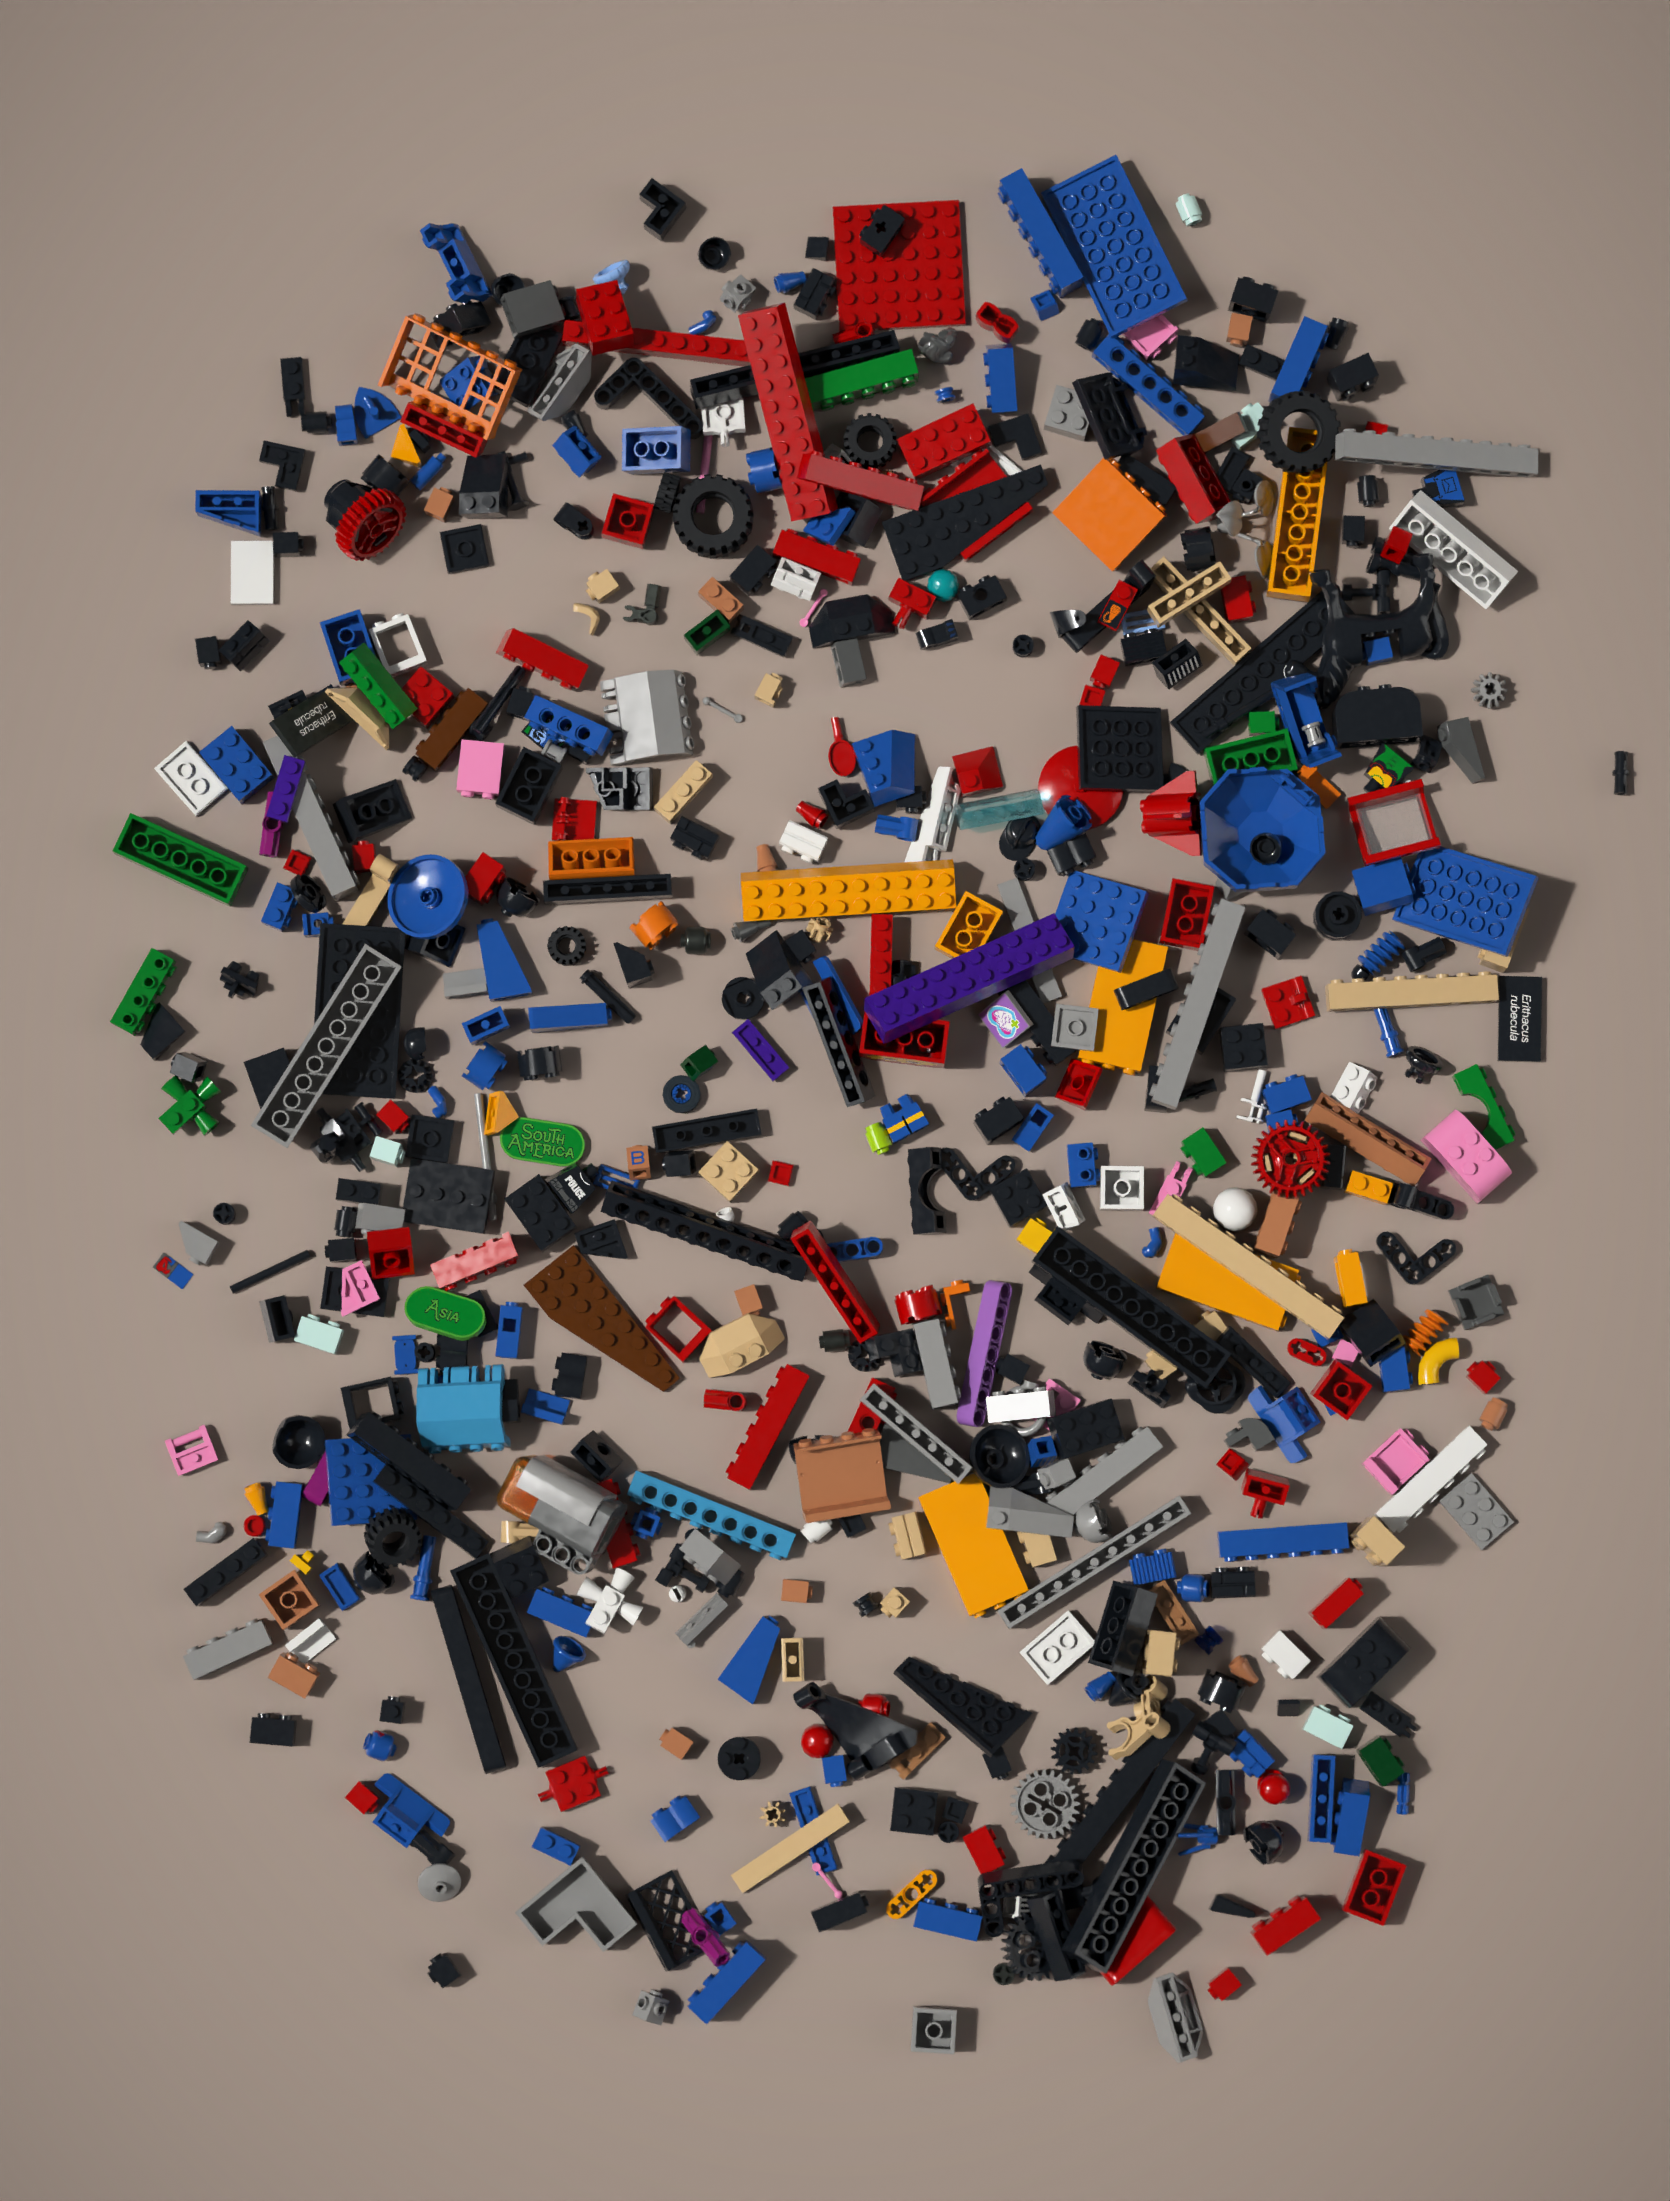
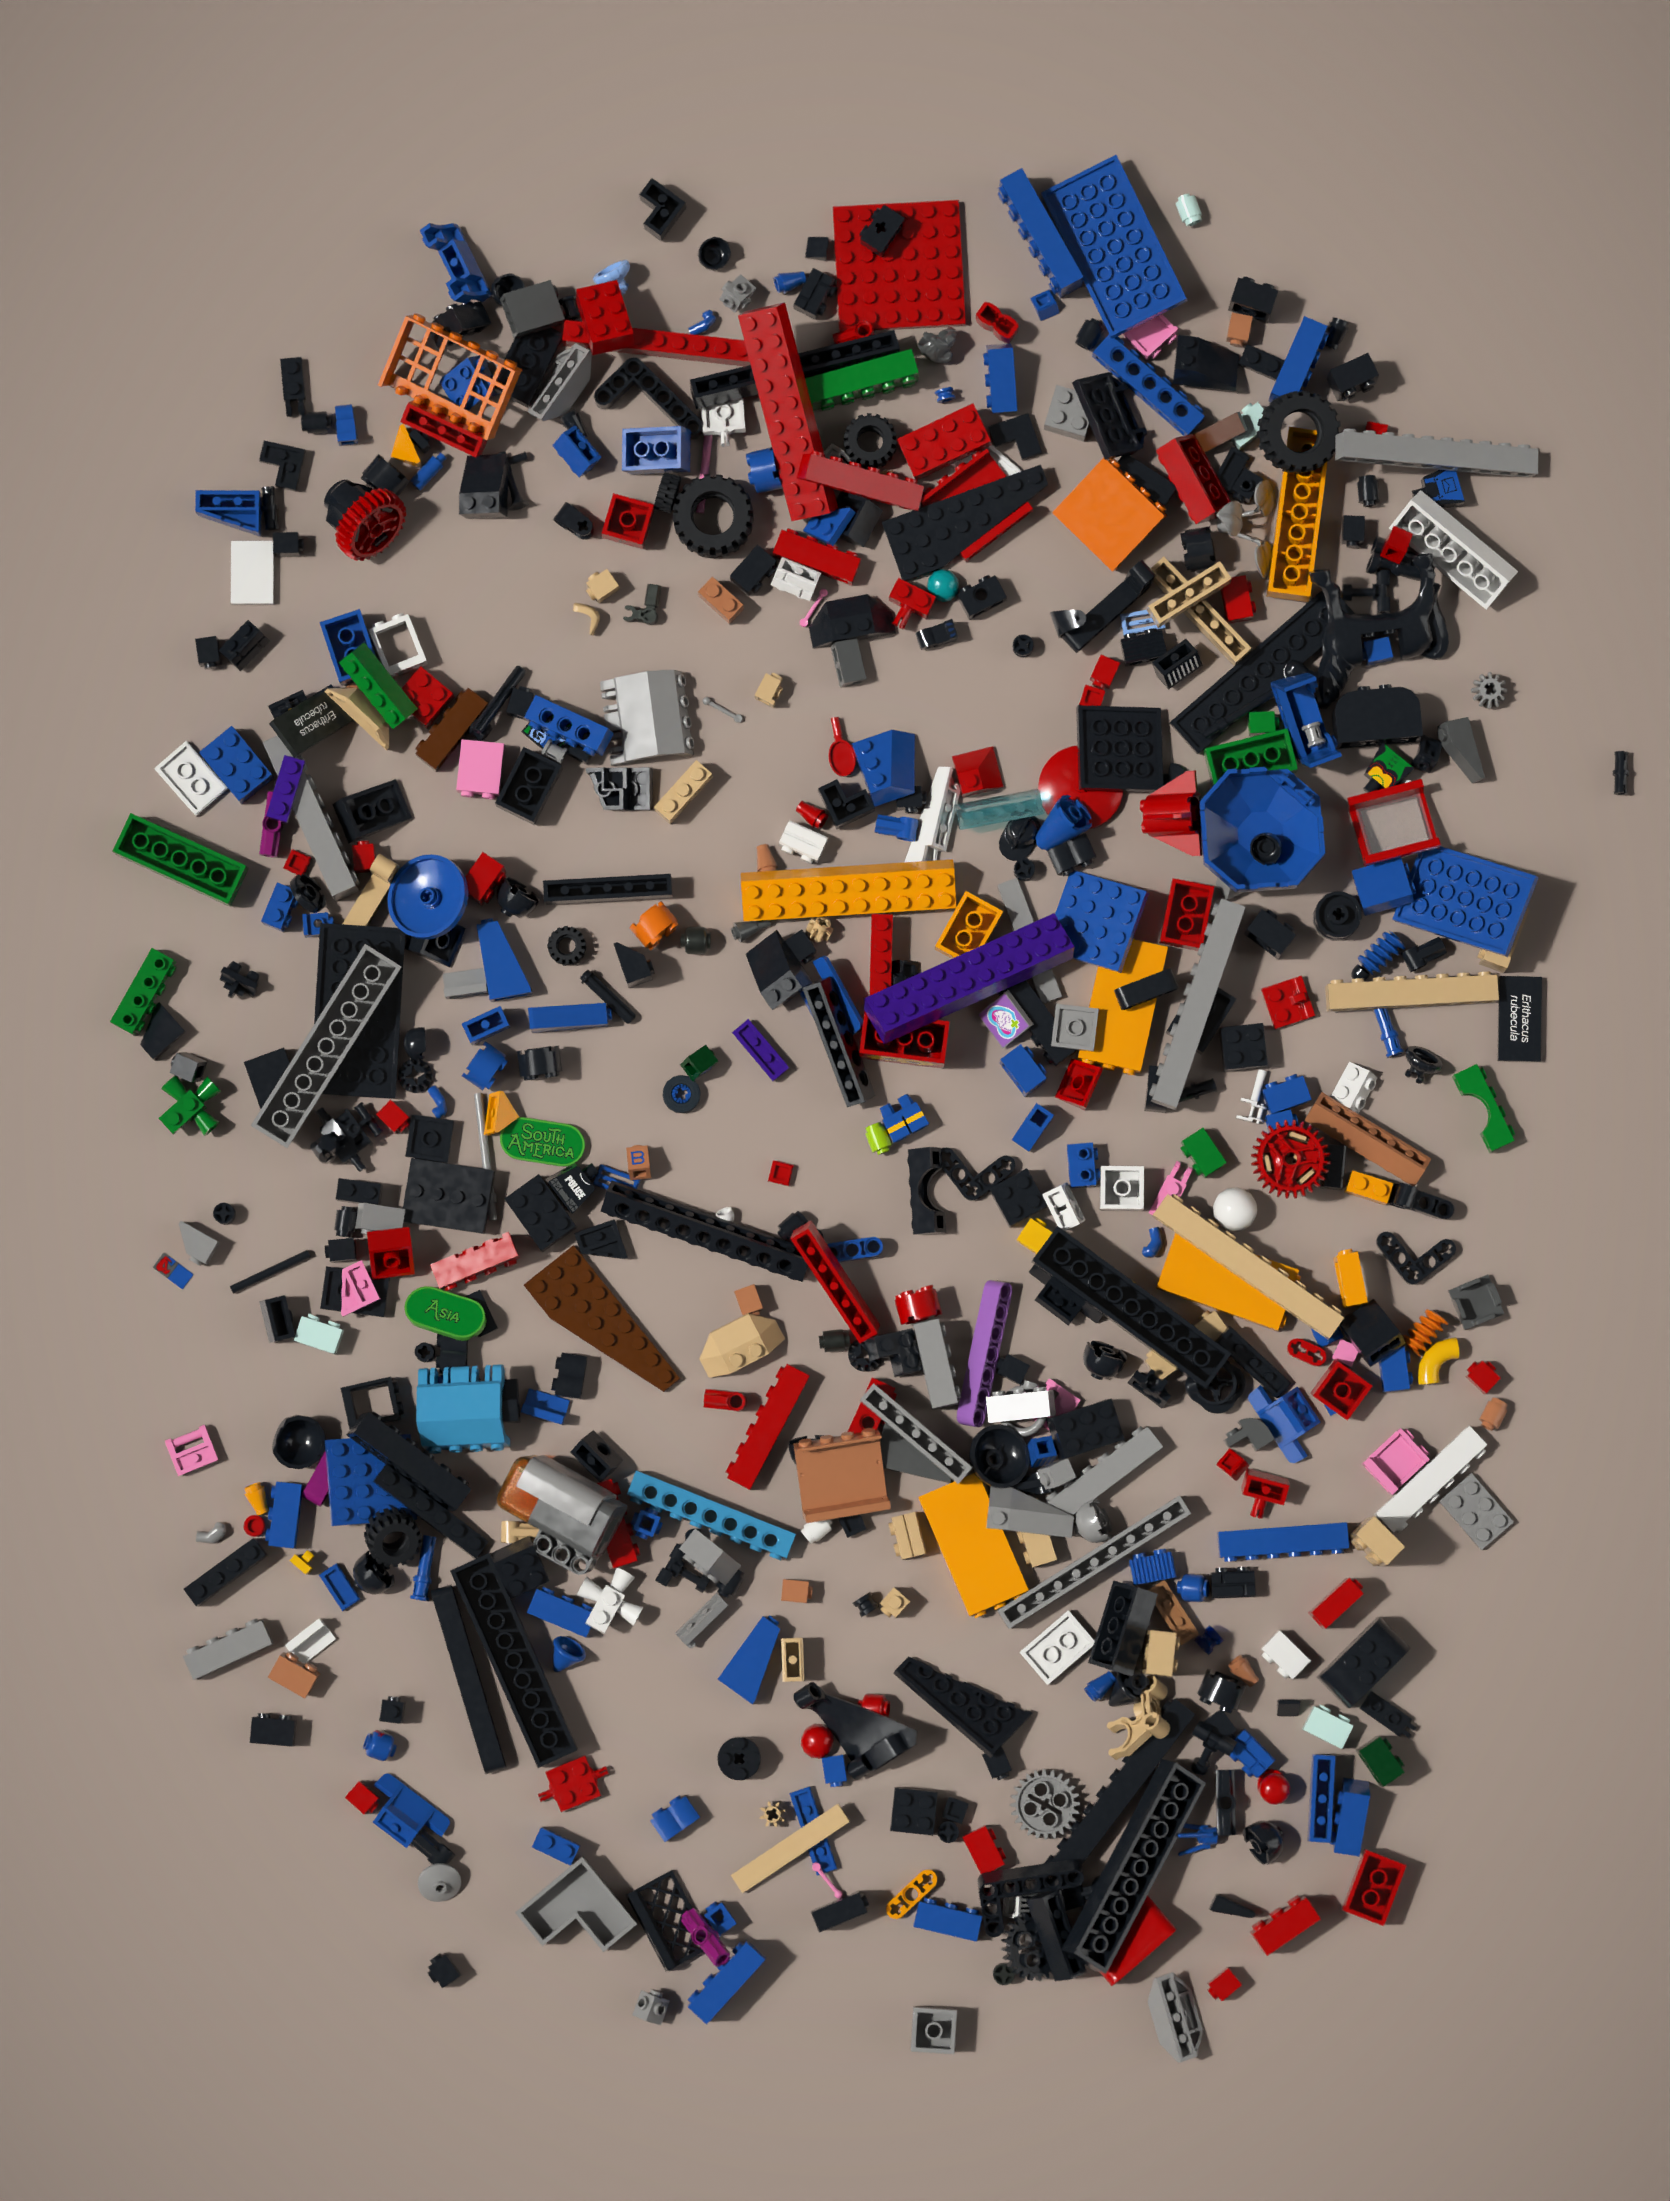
(289, 1599): nougat brick -> none
(373, 411): blue shield -> none
(387, 1151): light aqua brick -> none
(405, 1354): blue piece -> none
(415, 768): black wheel -> none
(439, 504): nougat brick -> none
(464, 549): black tile -> none
(509, 1330): blue brick -> none
(542, 658): red wedge -> none
(573, 819): red hinge -> none
(591, 858): orange brick -> none
(654, 1318): red window -> none
(675, 1742): nougat brick -> none
(679, 1163): black brick -> none
(682, 1592): white hinge -> none
(694, 838): black brick -> none
(706, 1131): black piece -> none
(707, 632): dark green brick -> none
(728, 1171): tan brick -> none
(731, 994): black plate -> none
(762, 636): black plate -> none
(927, 1741): medium nougat plate -> none
(956, 1288): orange bracket -> none
(998, 1120): black brick -> none
(1081, 1744): black gear -> none
(1117, 605): slope -> none
(1277, 1225): nougat brick -> none
(1319, 785): orange bracket -> none
(1403, 1794): blue axle -> none
(1467, 1156): bright pink brick -> none

